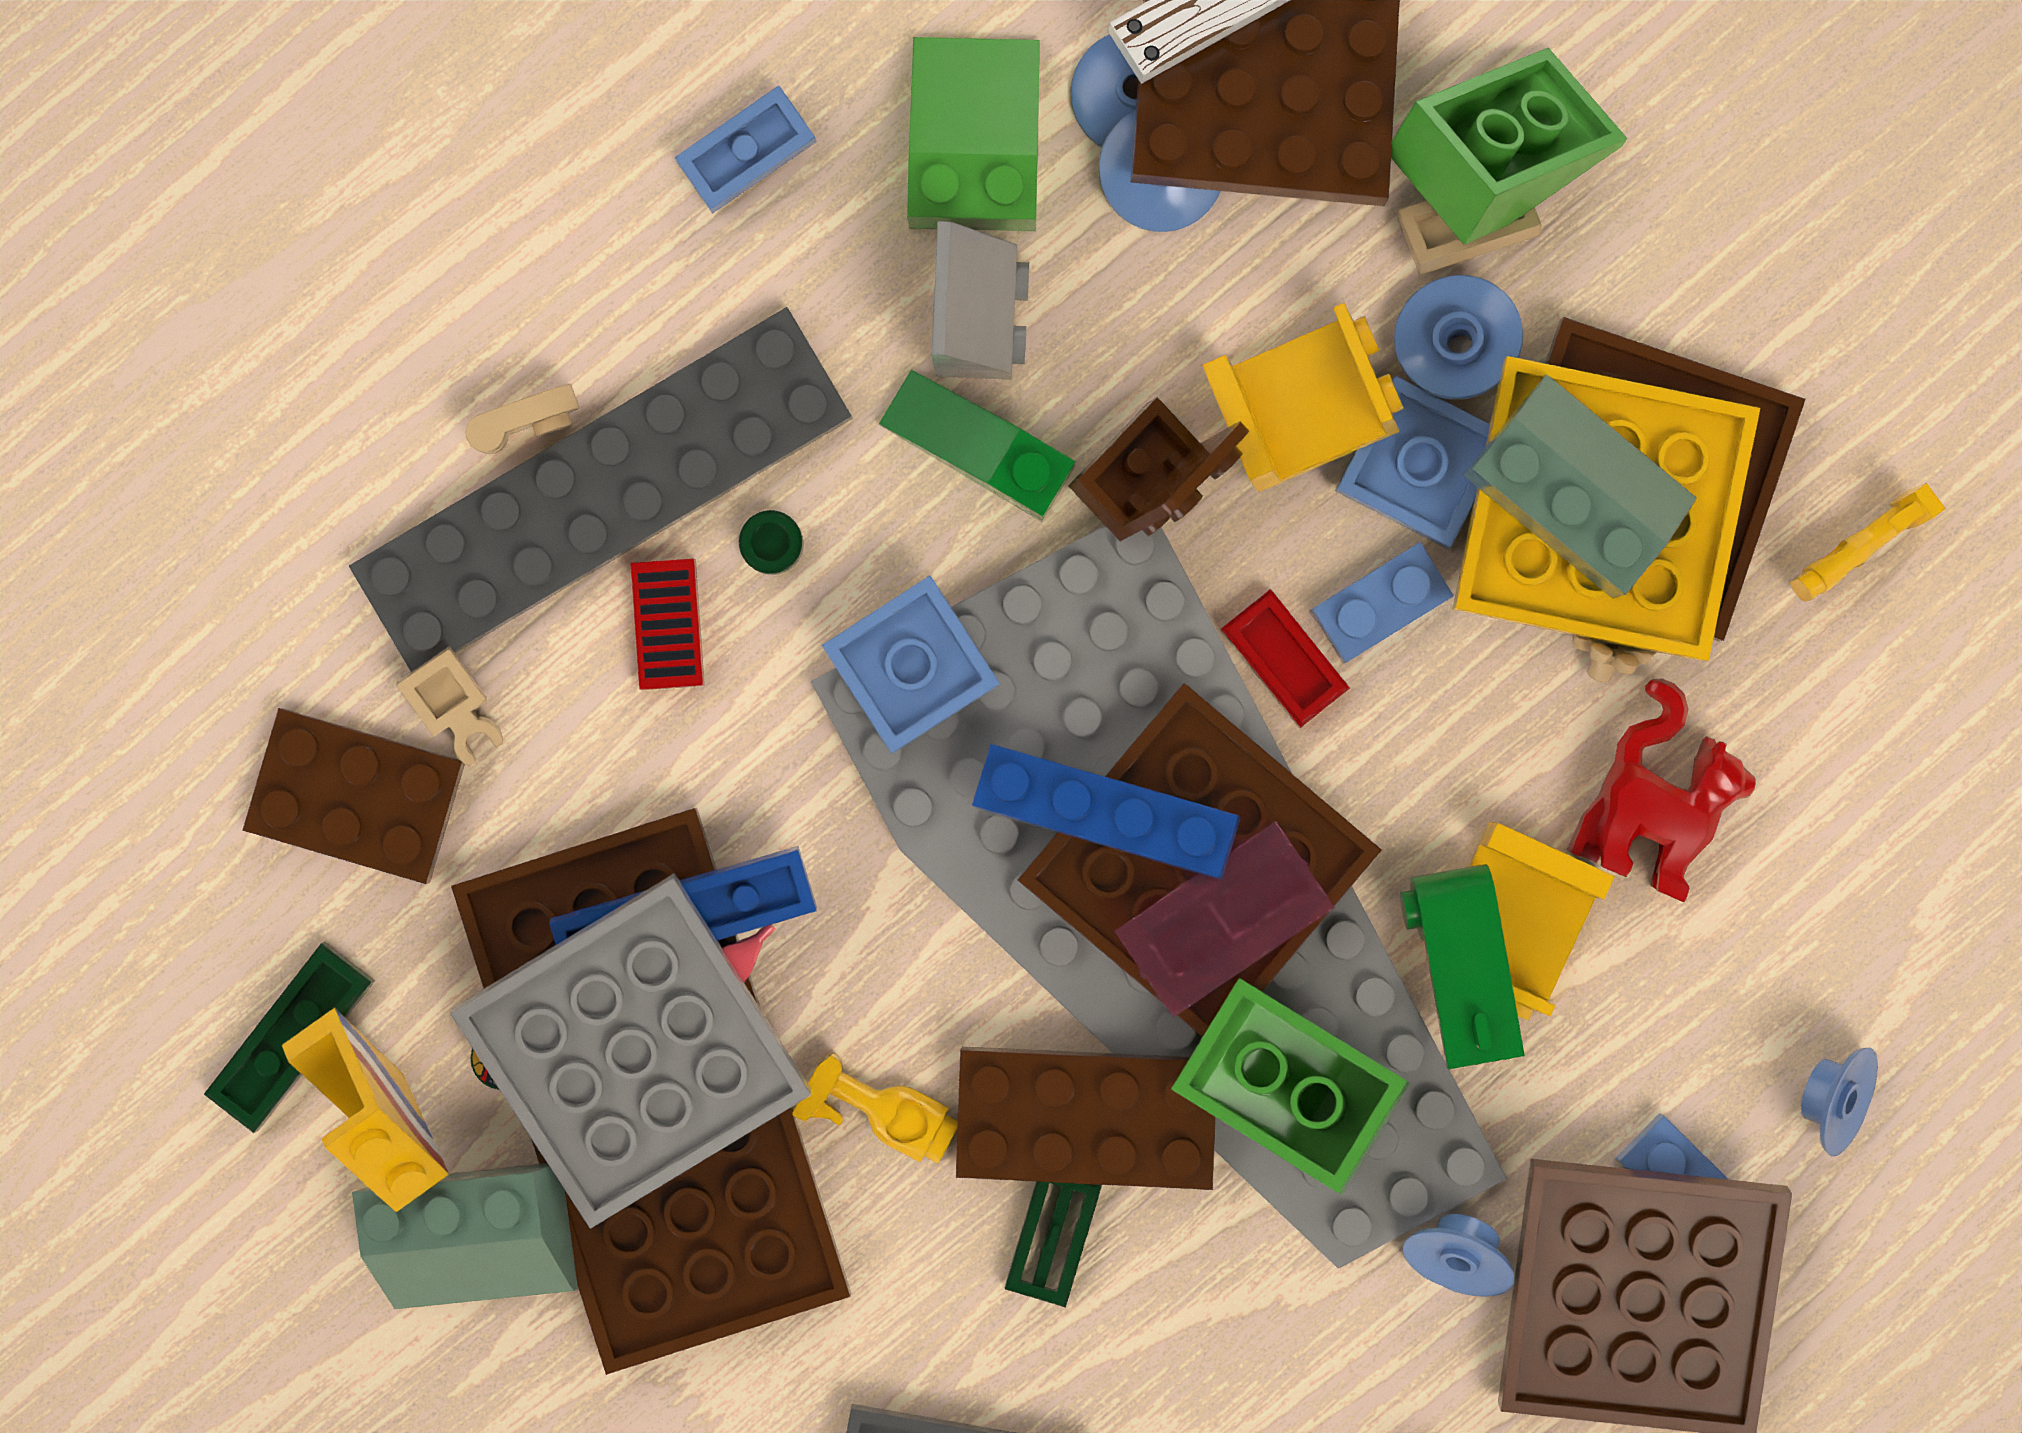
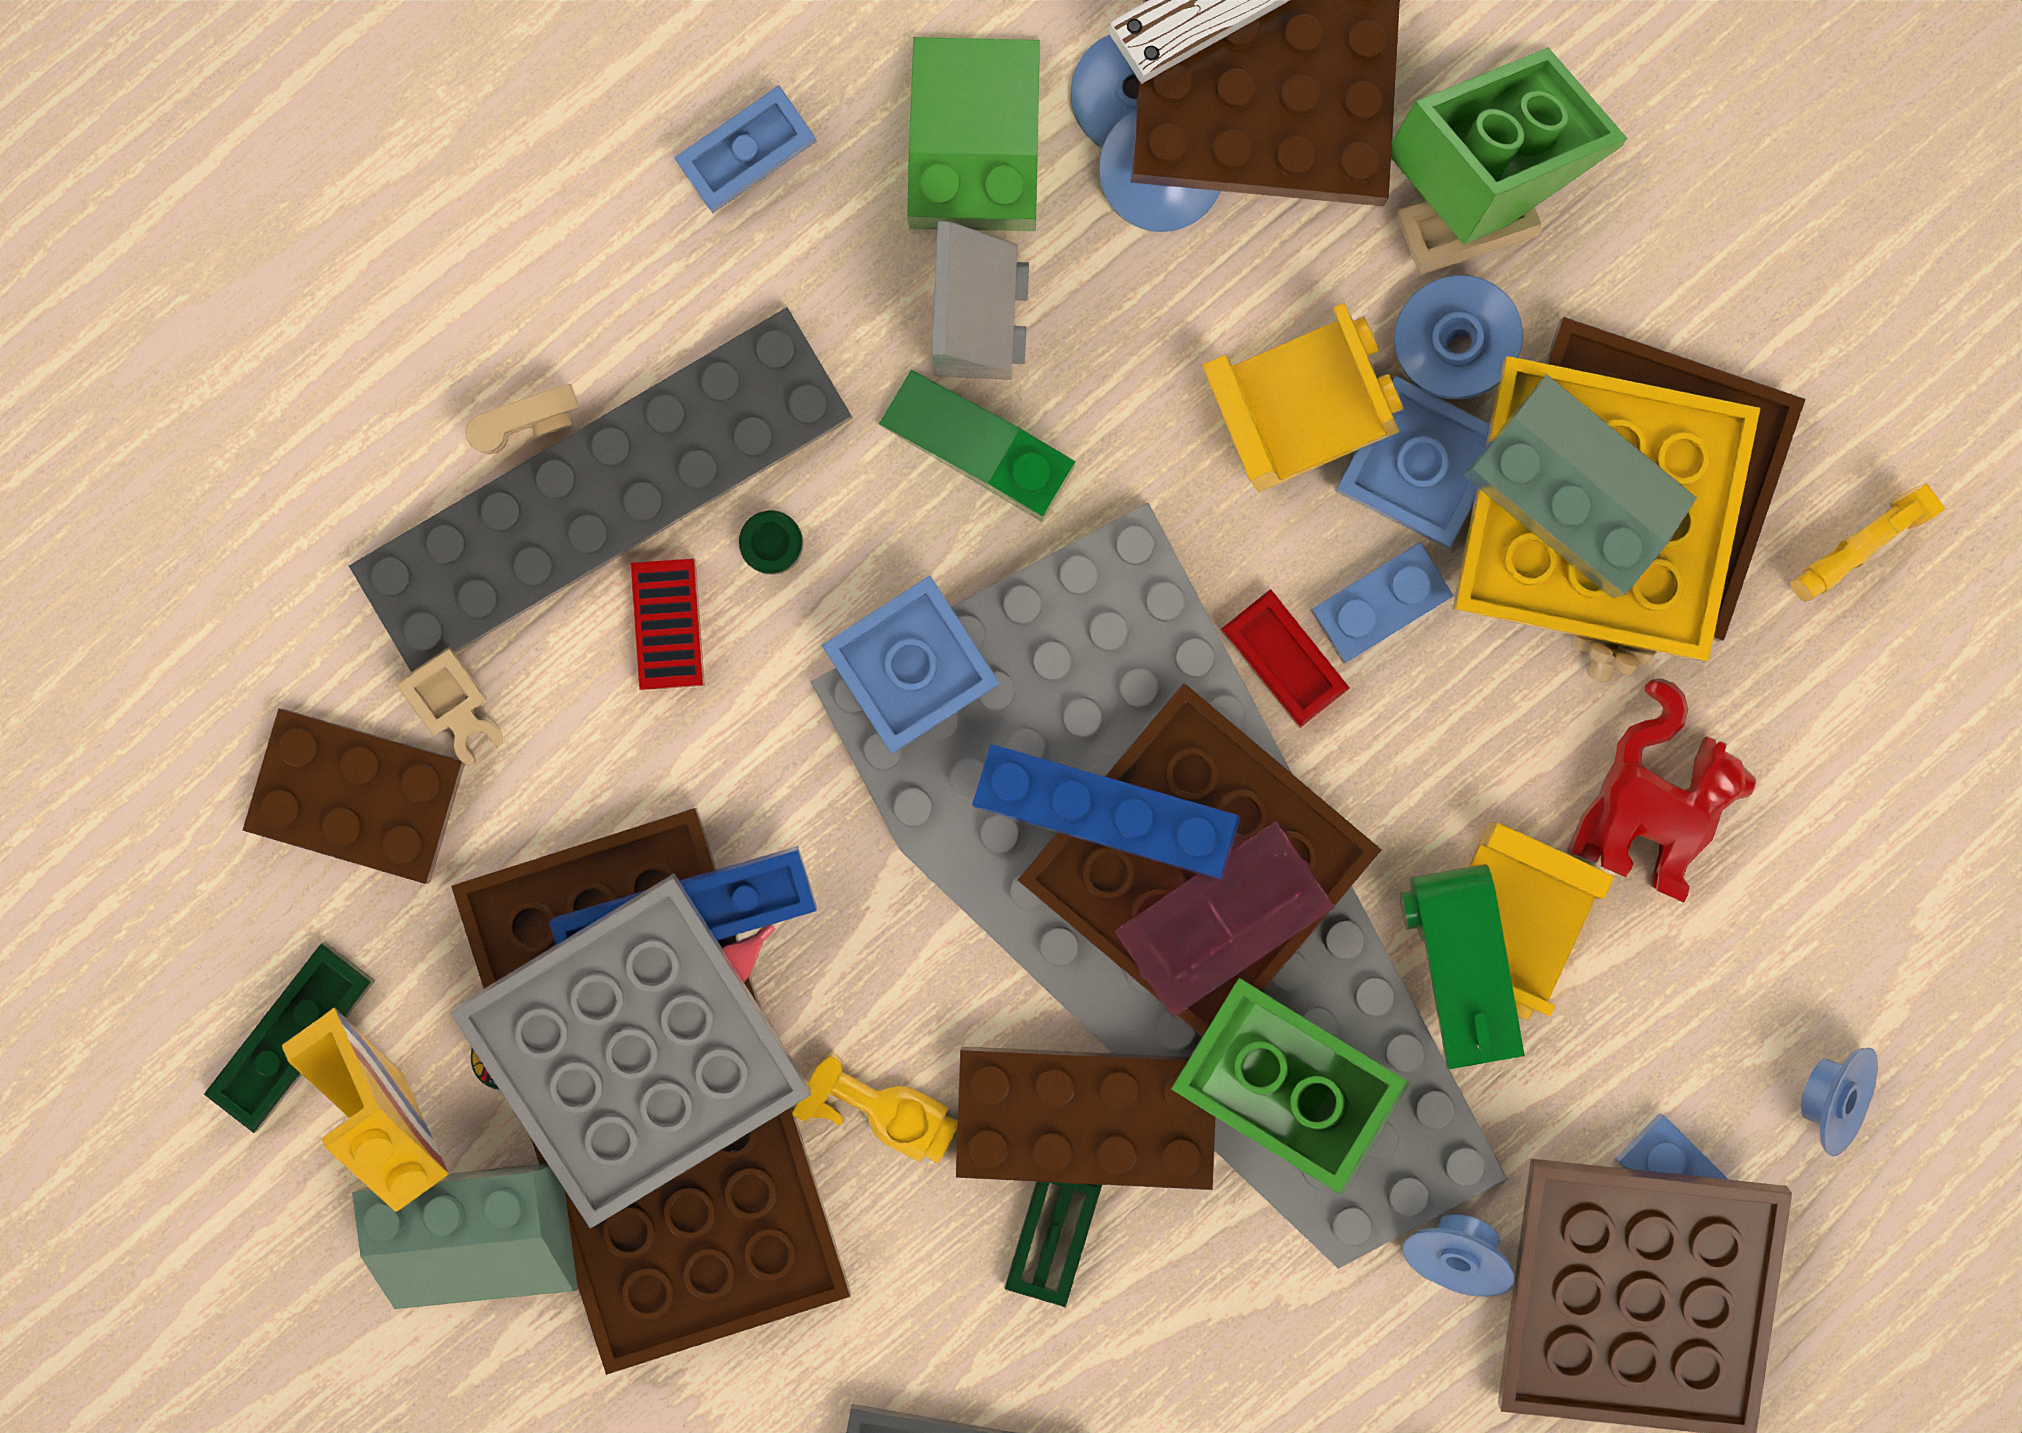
(1153, 471): reddish brown bracket -> none

